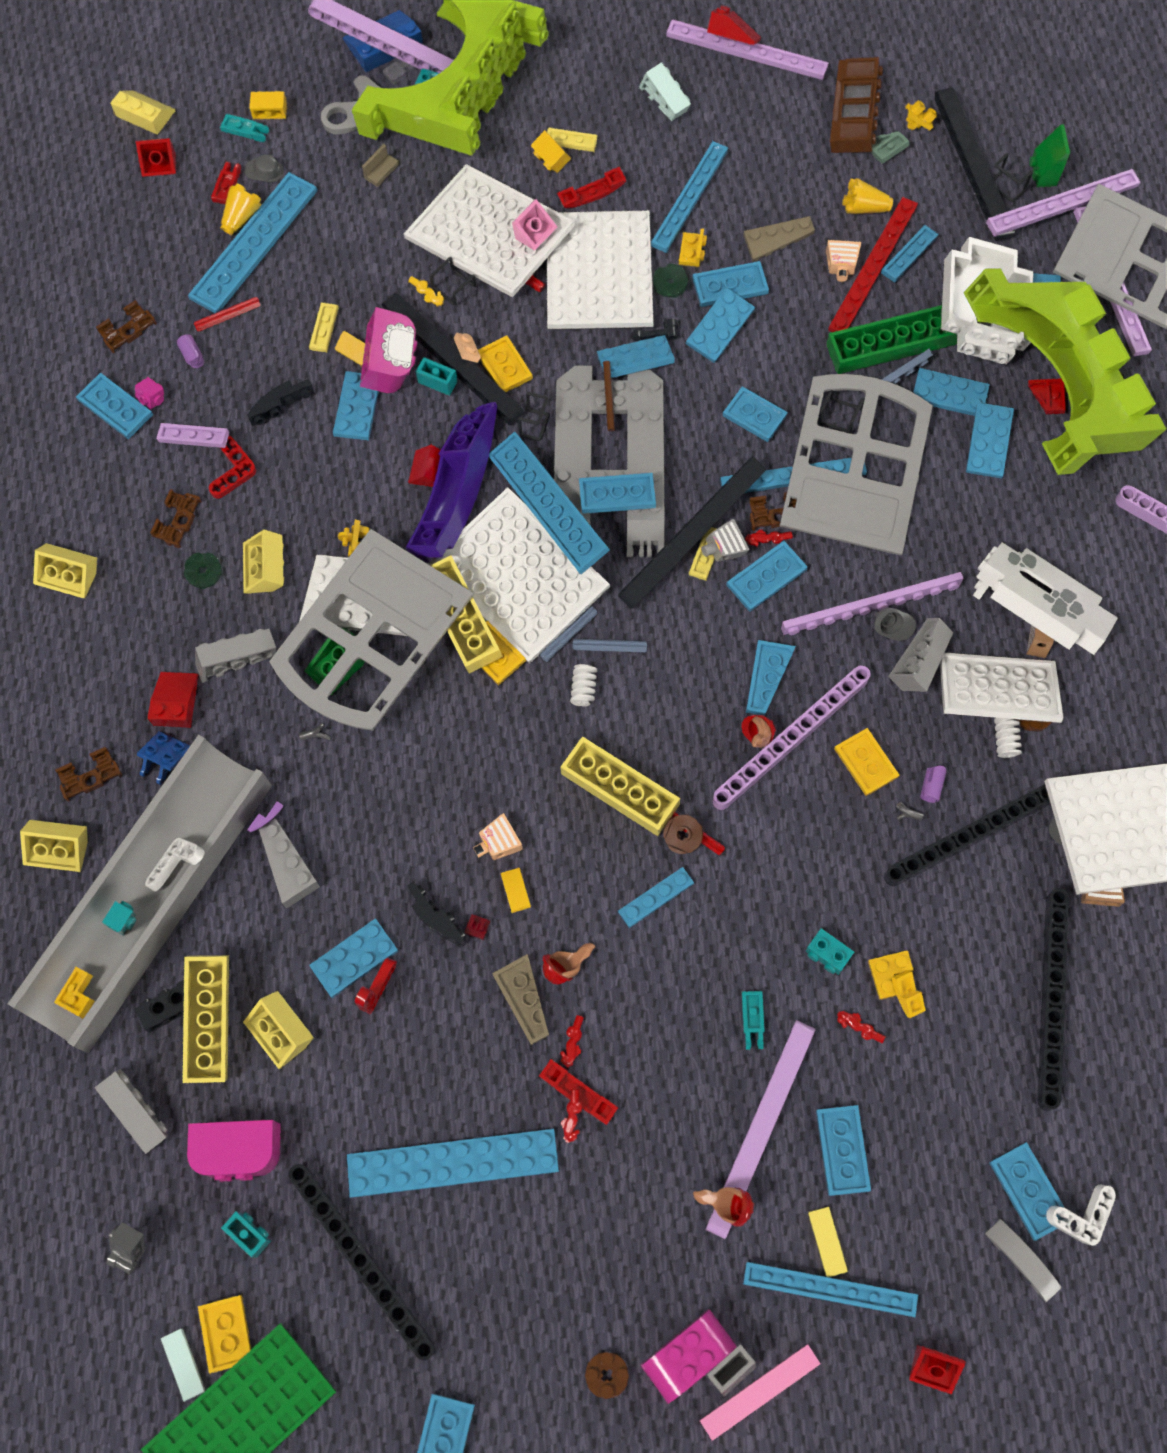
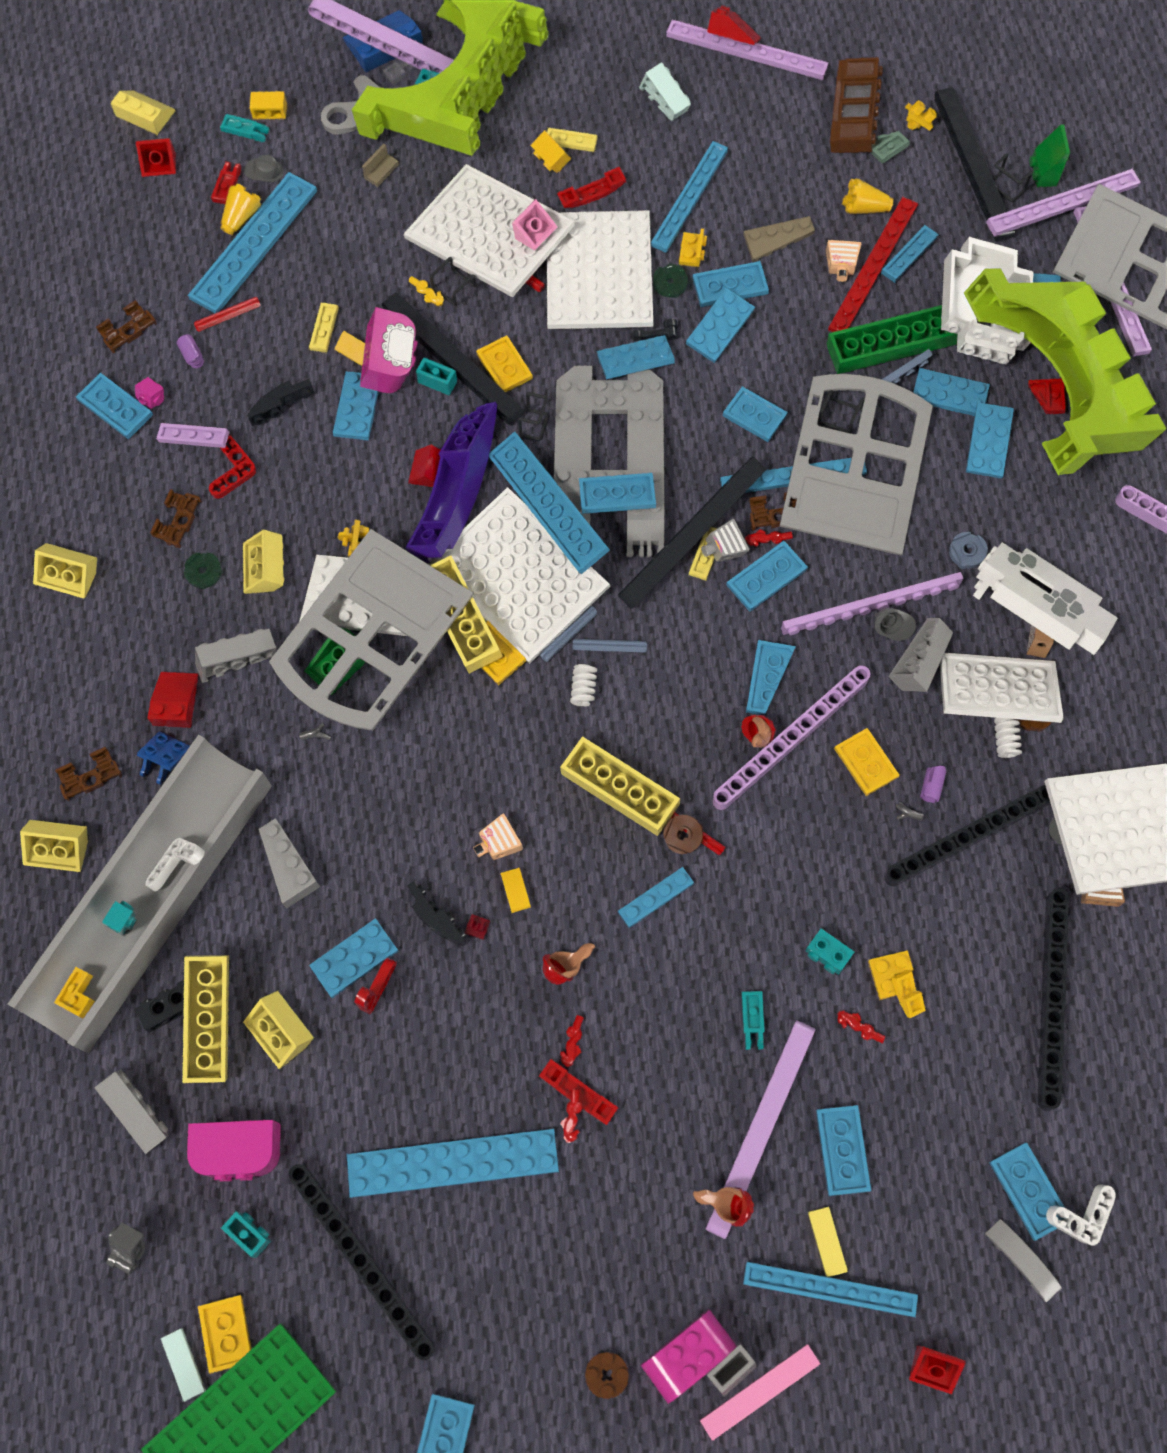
(260, 820): medium lavender slope -> none
(467, 347): light nougat plate -> none
(522, 996): dark tan wing -> none
(608, 396): reddish brown bar -> none
(971, 541): none -> sand blue plate

